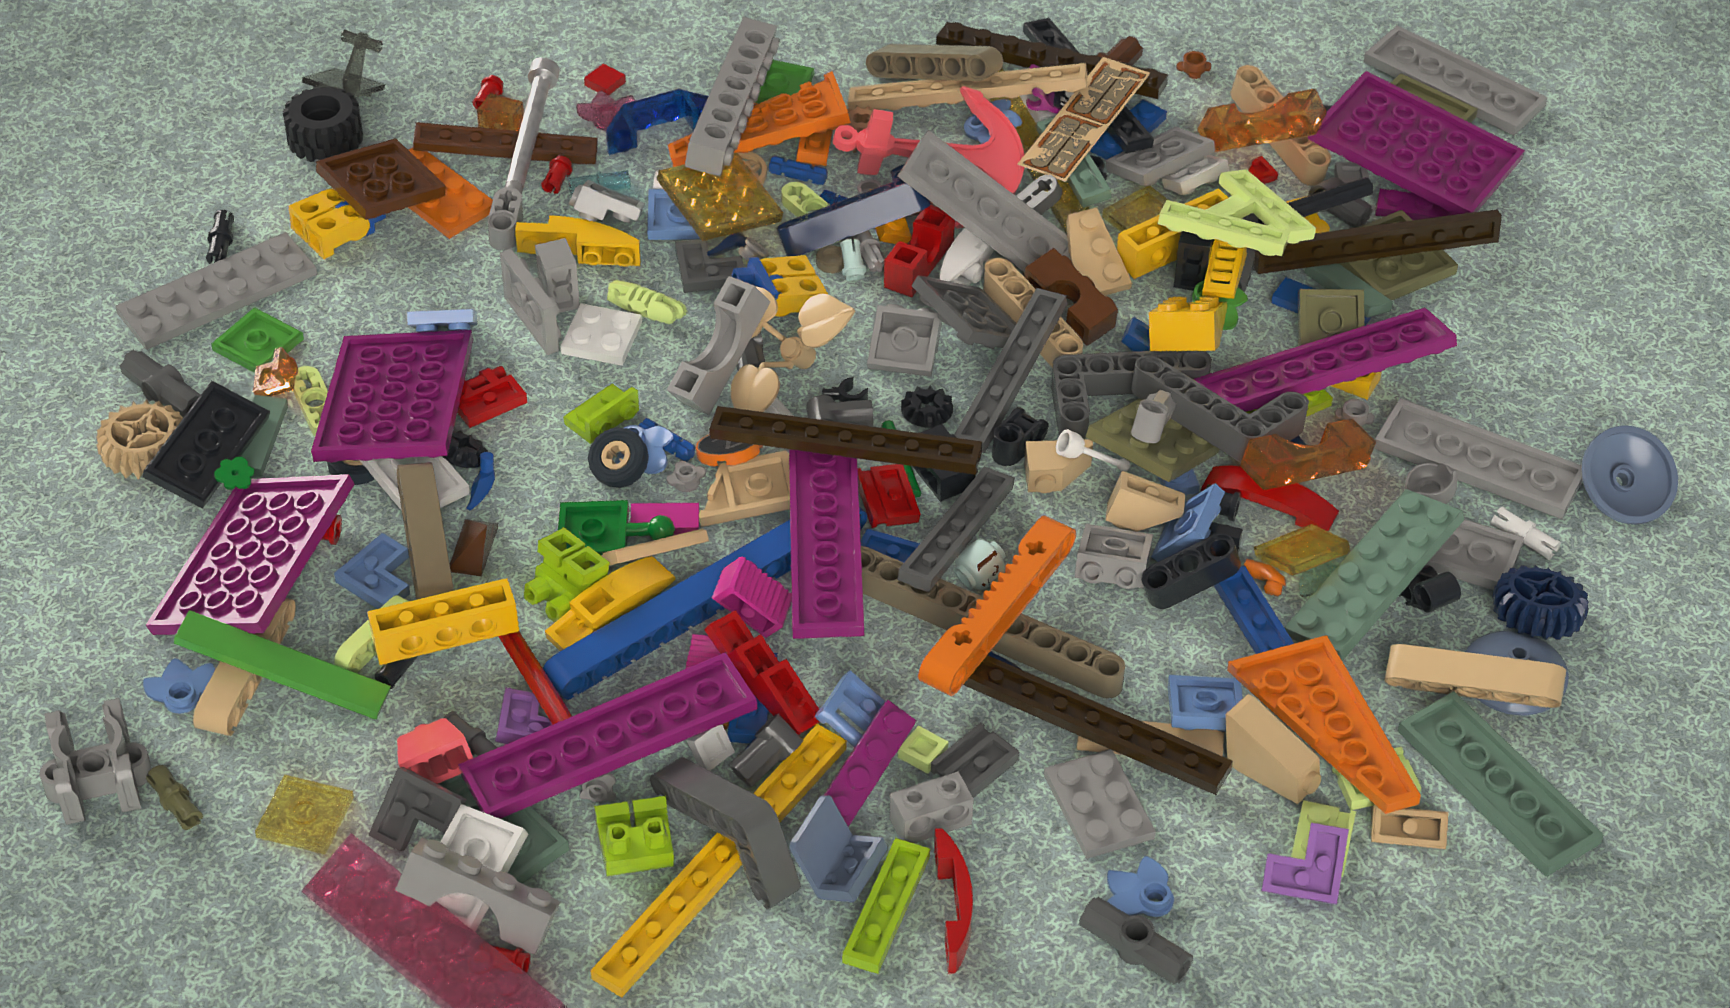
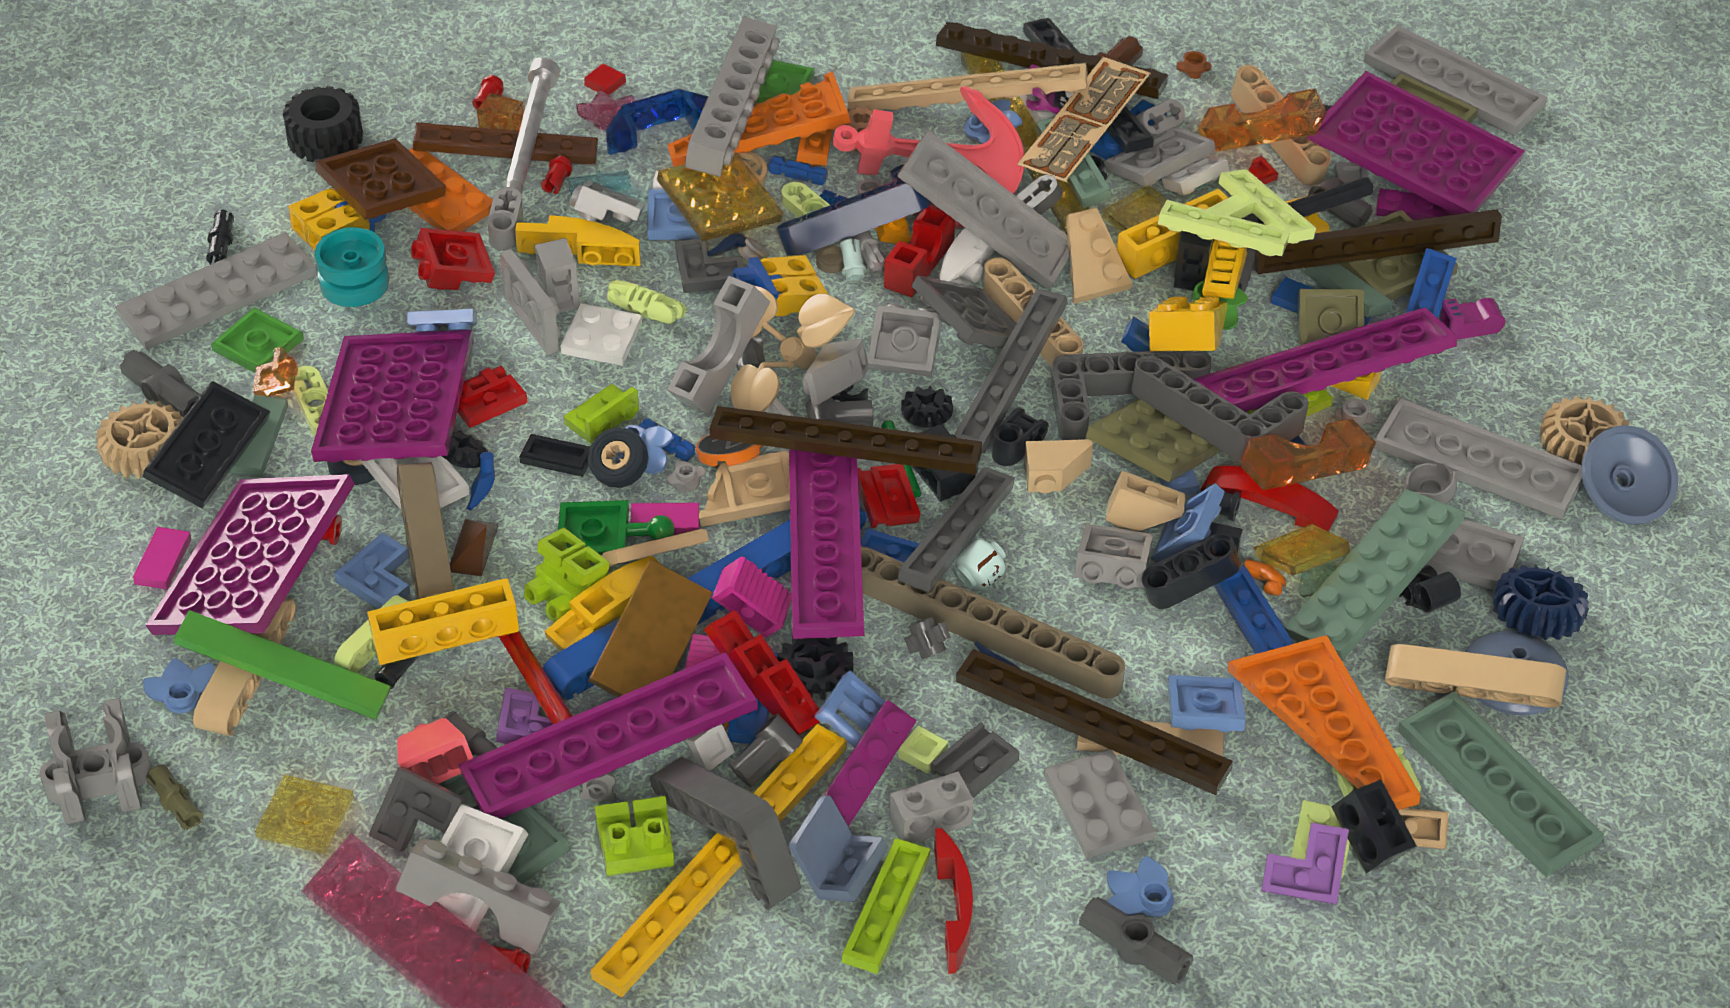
(162, 558): none -> dark pink tile
(234, 473): green plant -> none
(350, 79): clear smoke plate -> none
(352, 267): none -> teal wheel
(450, 258): none -> red plate
(555, 455): none -> black tile
(650, 631): none -> pearl gold tile
(818, 662): none -> black gear
(835, 369): none -> light grey slope
(927, 637): none -> dark grey gear
(934, 62): dark tan beam -> none
(968, 643): orange gear -> none
(1072, 446): white hinge -> none
(1092, 311): reddish brown arch -> none
(1153, 416): light grey piece -> none
(1157, 114): none -> light grey beam
(1270, 751): tan slope -> none
(1374, 826): none -> black brick
(1432, 282): none -> blue plate
(1472, 318): none -> magenta leg
(1532, 536): white pin -> none
(1574, 424): none -> tan gear

